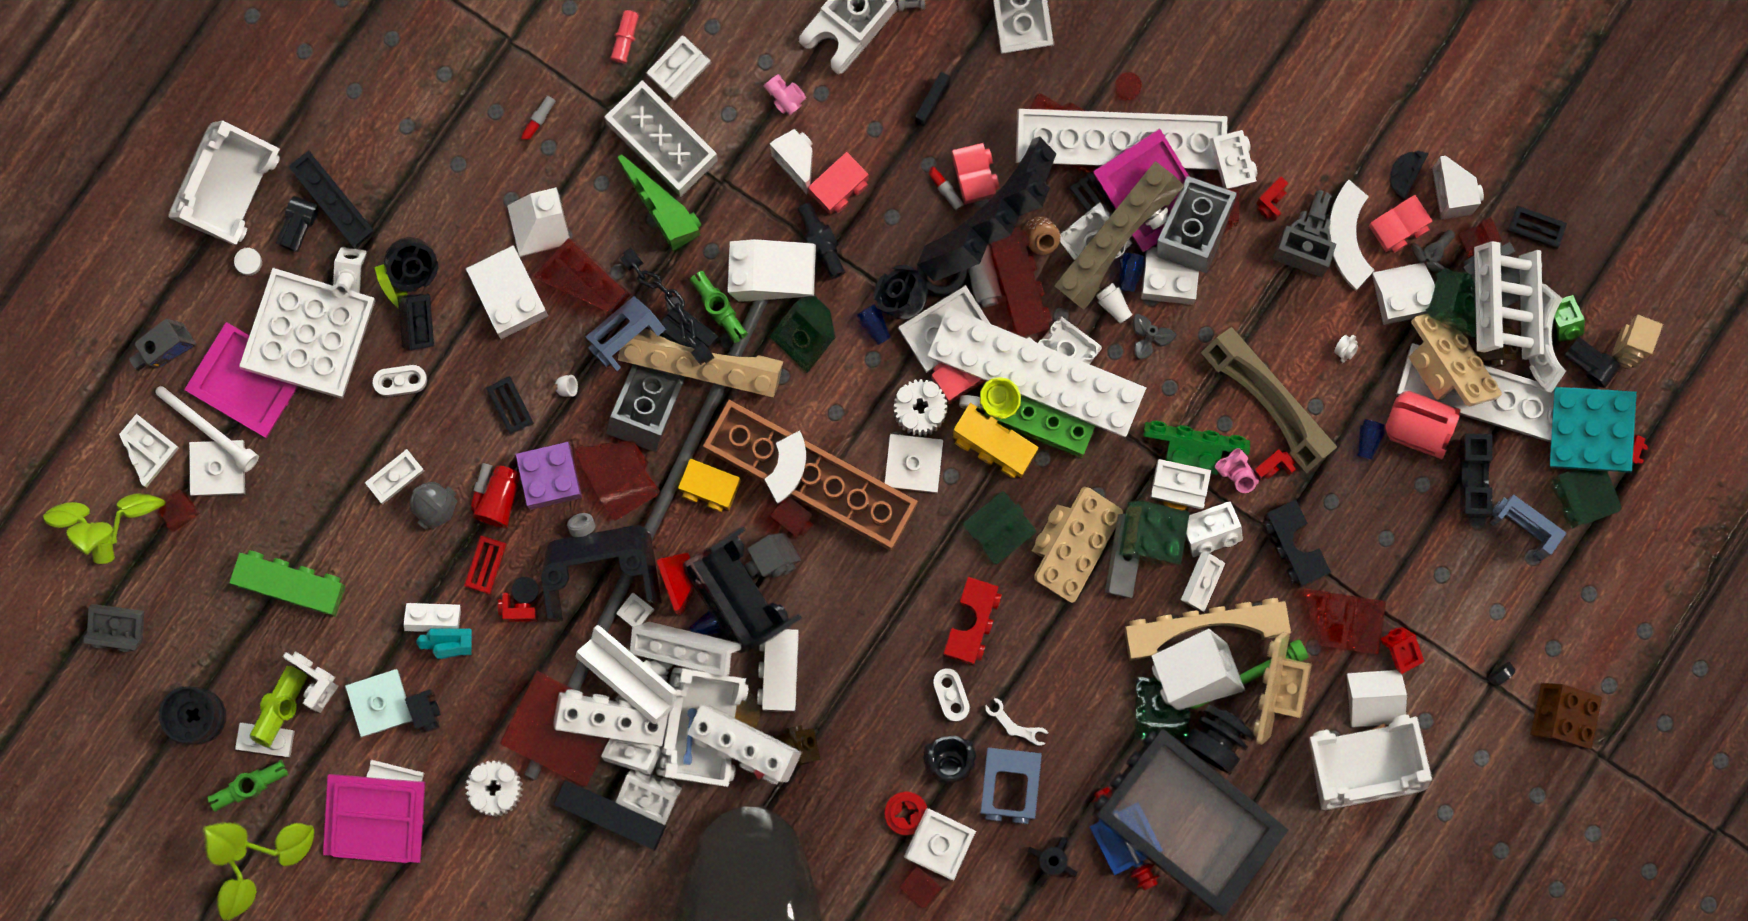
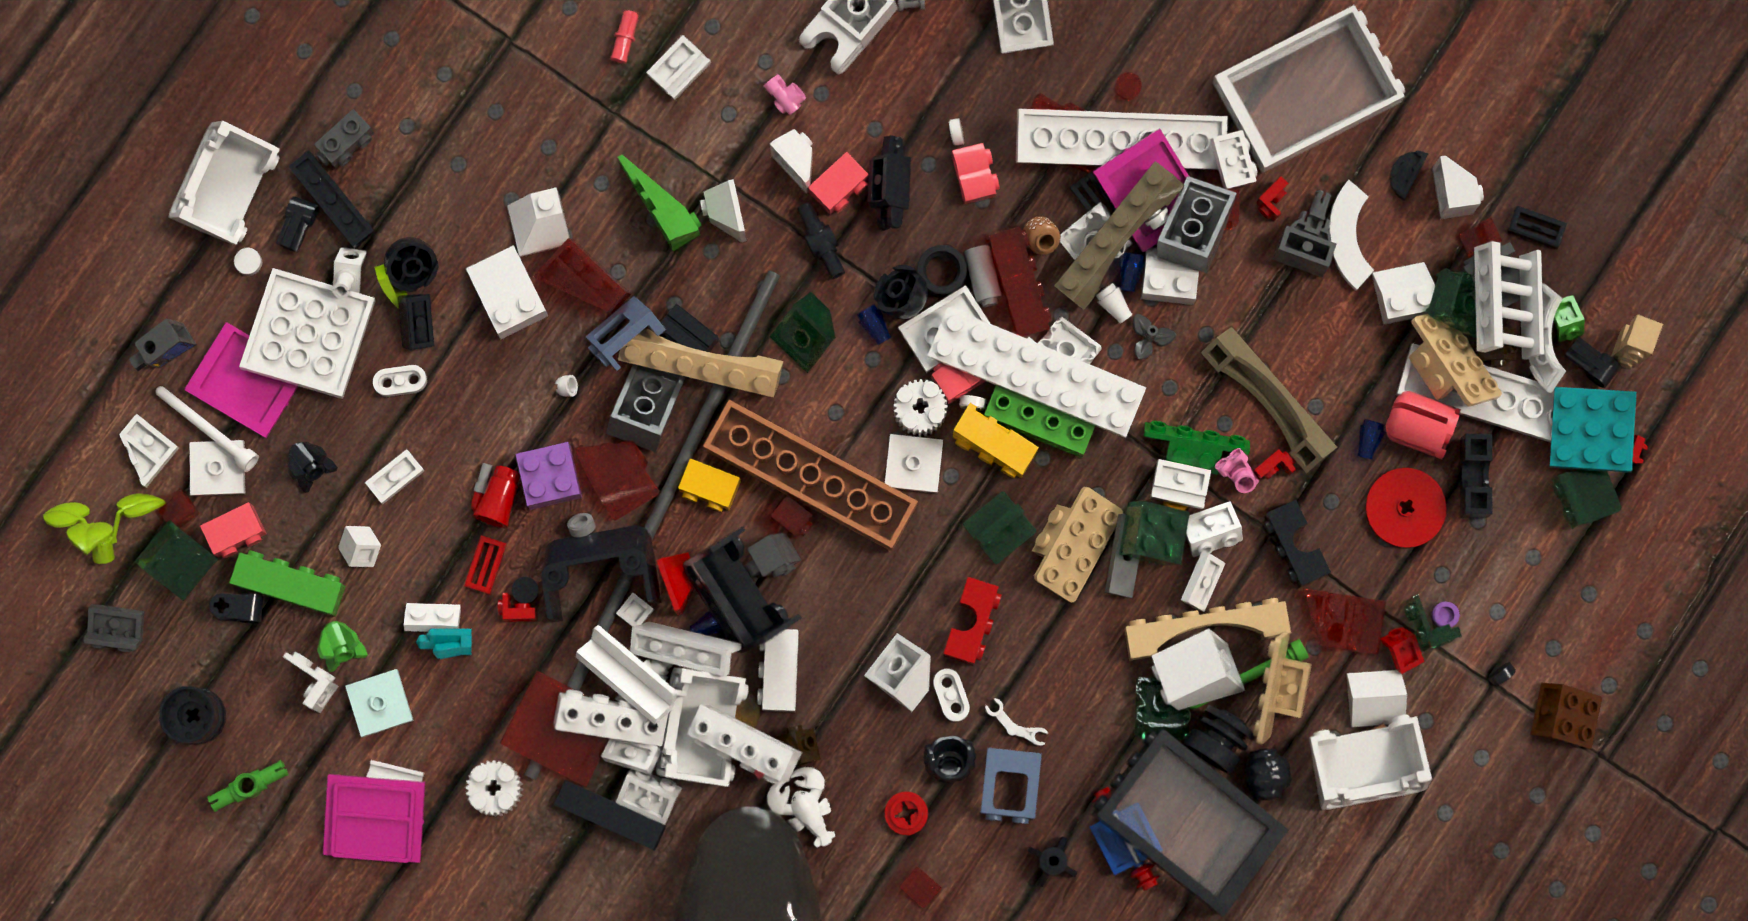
(176, 560): none -> clear green brick
(228, 844): lime plant -> none
(233, 531): none -> coral brick
(242, 607): none -> black piece
(278, 706): lime piece -> none
(280, 747): white plate -> none
(308, 463): none -> black brick
(339, 645): none -> bright green brick
(343, 140): none -> dark grey brick
(359, 546): none -> white panel
(424, 711): black brick -> none
(432, 504): dark grey cap -> none
(500, 385): black tile -> none
(538, 118): light grey piece -> none
(661, 138): white brick -> none
(688, 756): medium blue hinge -> none
(700, 352): black piece -> none
(724, 209): none -> white slope
(724, 317): bright green pin -> none
(770, 270): white slope -> none
(789, 467): white tile -> none
(804, 804): none -> white animal
(889, 183): none -> black hinge
(902, 672): none -> white slope
(932, 99): black tile -> none
(939, 844): white plate -> none
(945, 188): light grey piece -> none
(956, 132): none -> white tile
(996, 219): black arch -> none
(1000, 397): neon yellow hair -> none
(1267, 774): none -> black hair
(1309, 88): none -> clear window
(1346, 347): white plate -> none
(1385, 512): none -> red piece
(1400, 224): coral brick -> none
(1426, 638): none -> clear green bracket
(1434, 251): dark grey plant -> none
(1444, 614): none -> medium lavender tile
(1531, 521): sand blue window -> none

